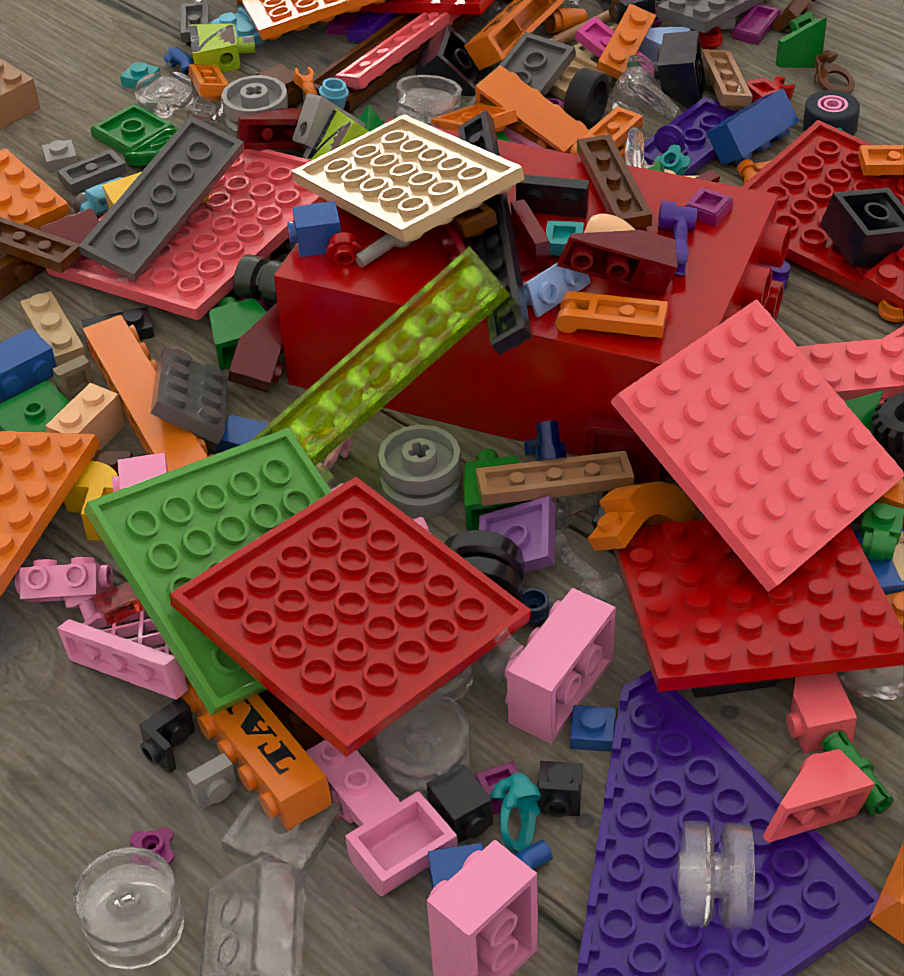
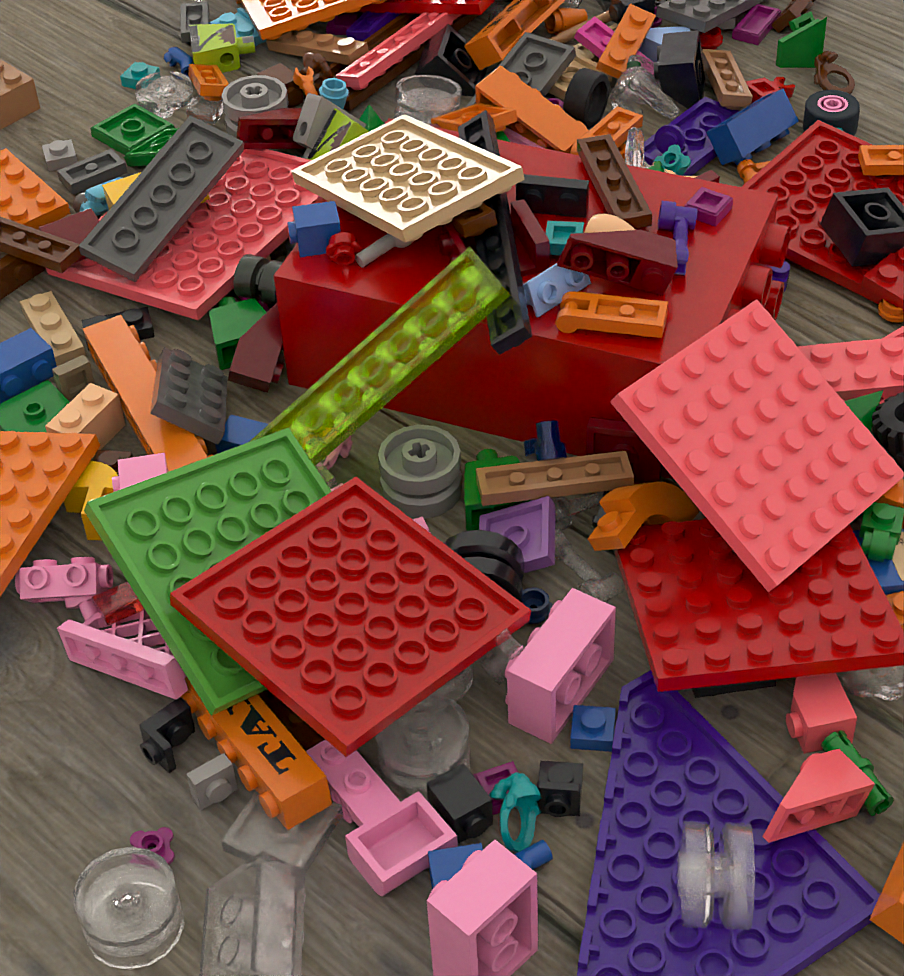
(317, 63): none -> reddish brown piece
(332, 48): none -> medium nougat plate

